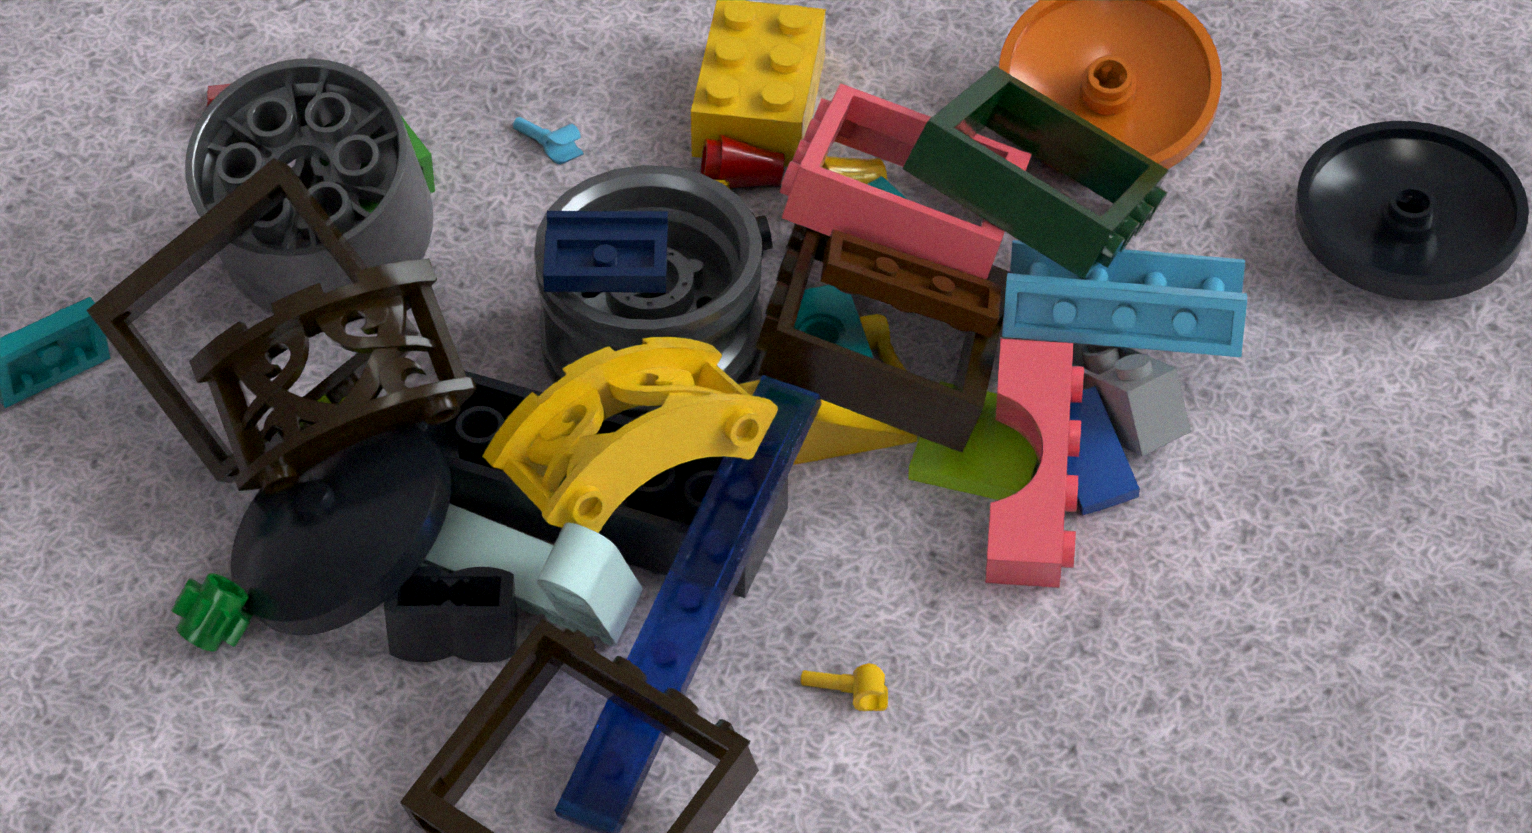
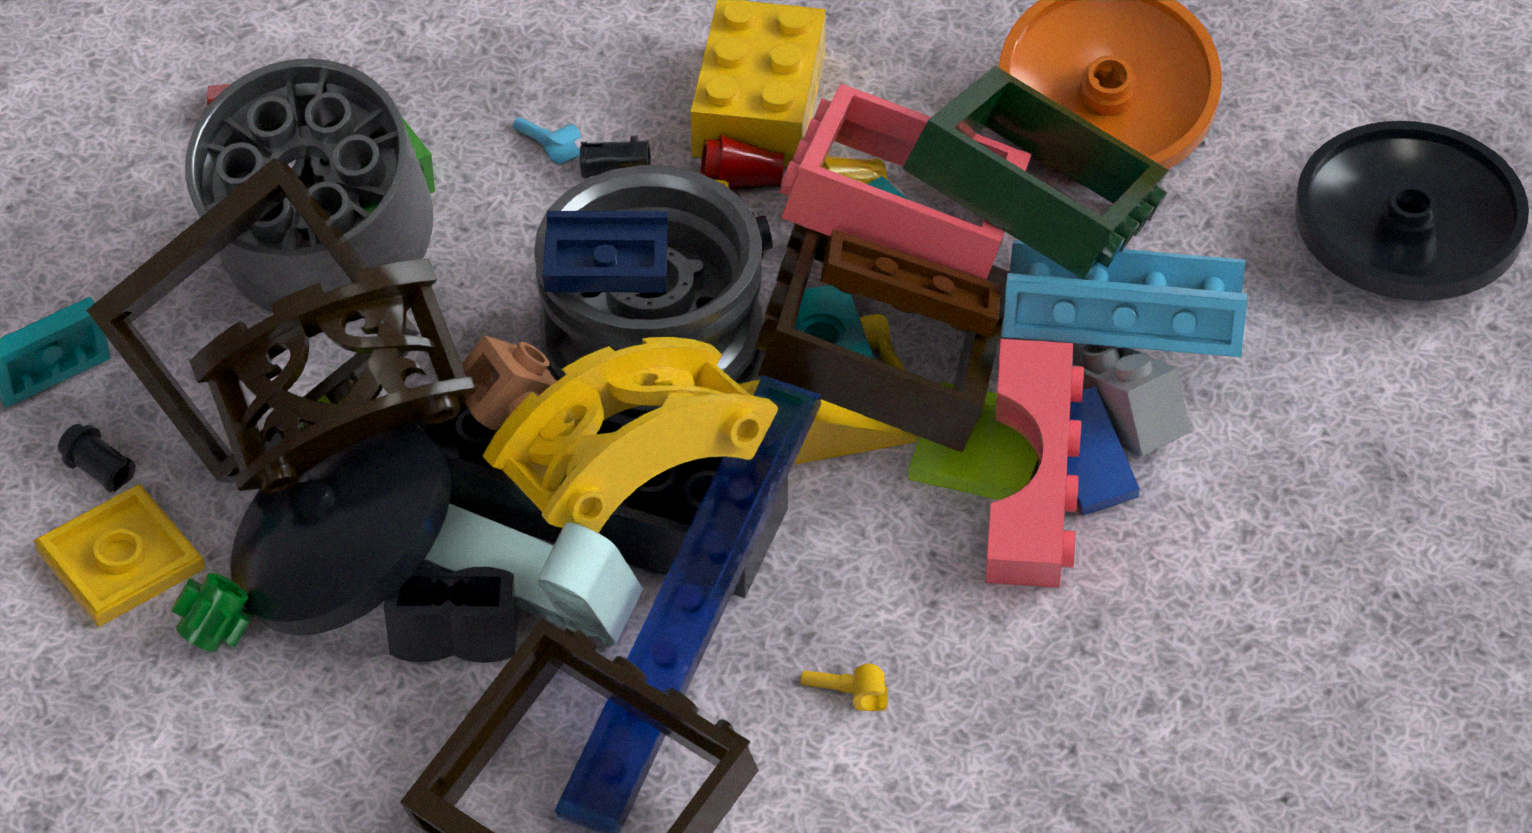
(85, 448): none -> black pin
(119, 554): none -> yellow tile
(504, 378): none -> nougat brick
(606, 156): none -> black pin

